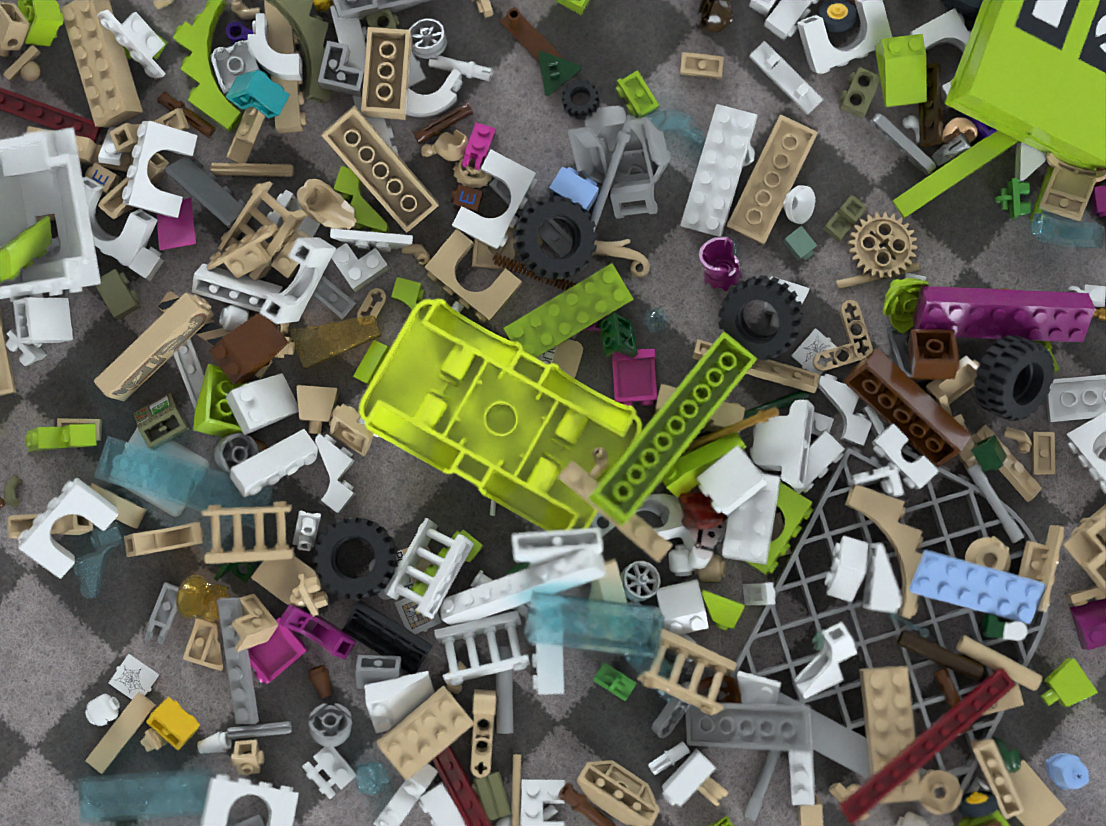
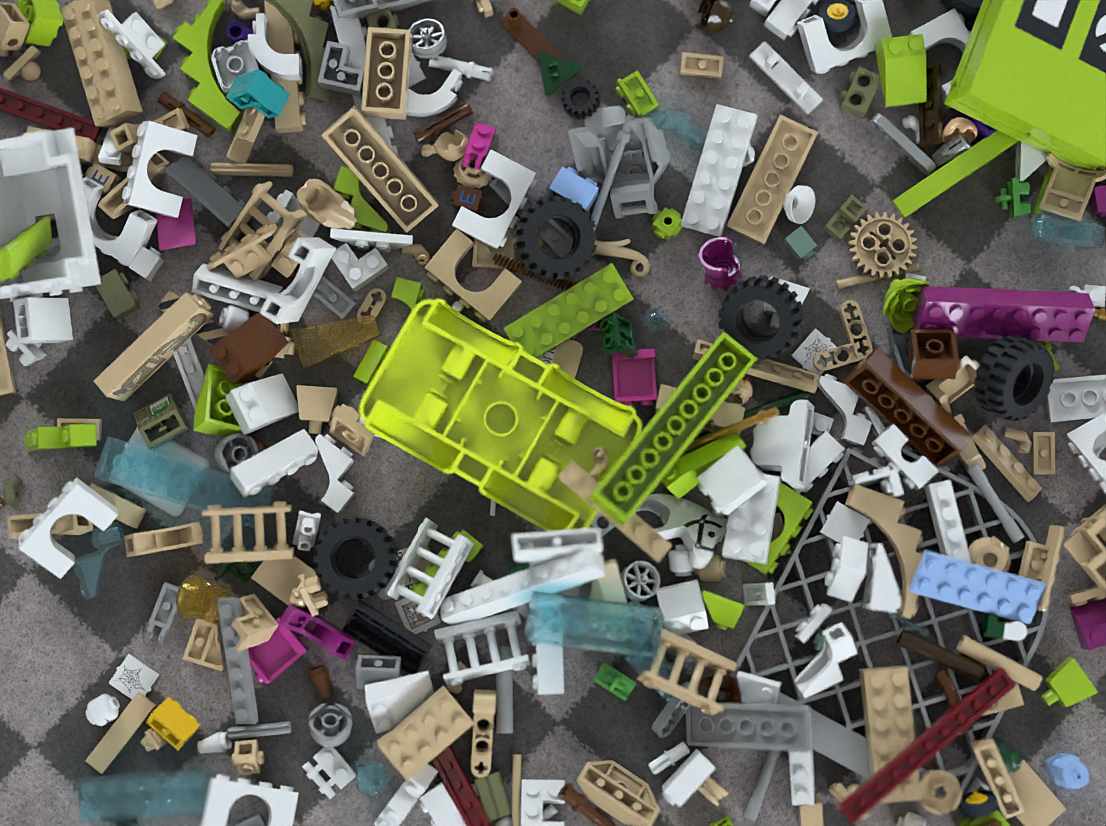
(663, 230): none -> lime brick
(699, 511): clear red brick -> none
(741, 392): none -> tan piece
(807, 628): none -> white plate
(844, 522): none -> white piece
(946, 520): none -> white brick
(989, 453): dark green brick -> none

